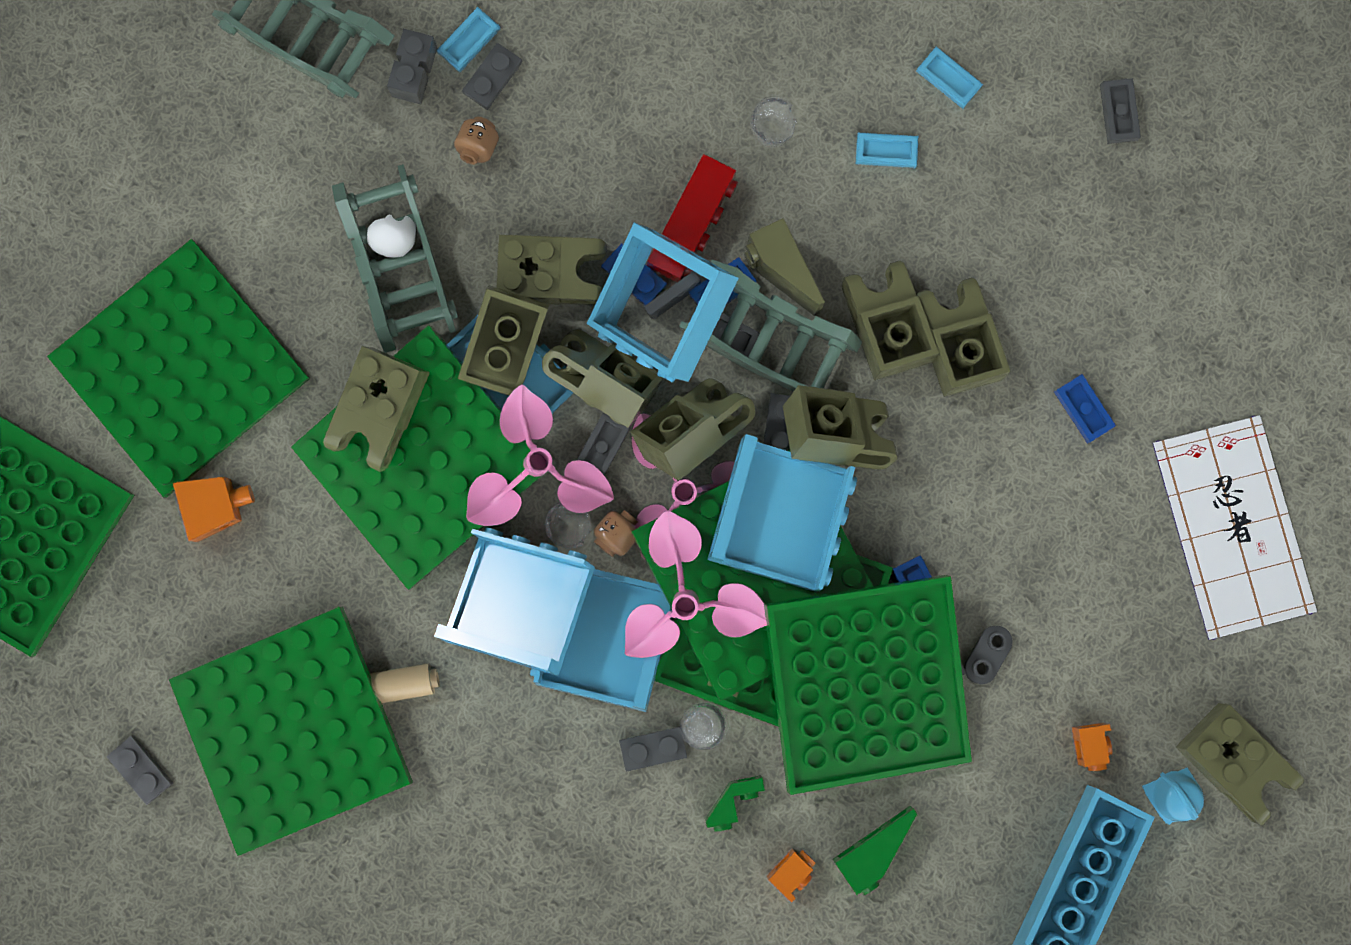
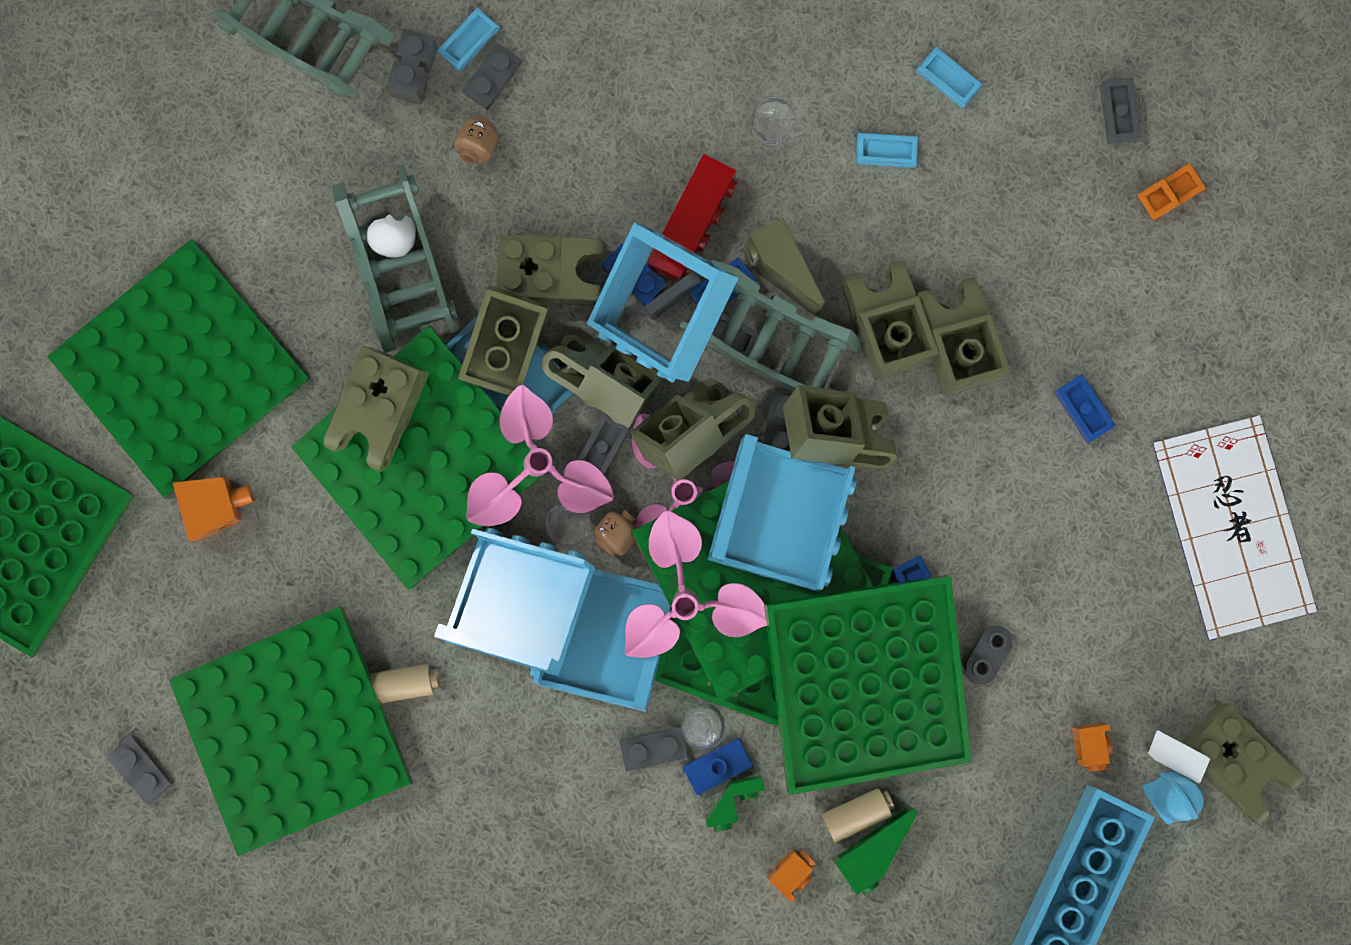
(717, 766): none -> blue plate
(858, 814): none -> tan brick
(1171, 192): none -> orange slope
(1178, 757): none -> white sticker

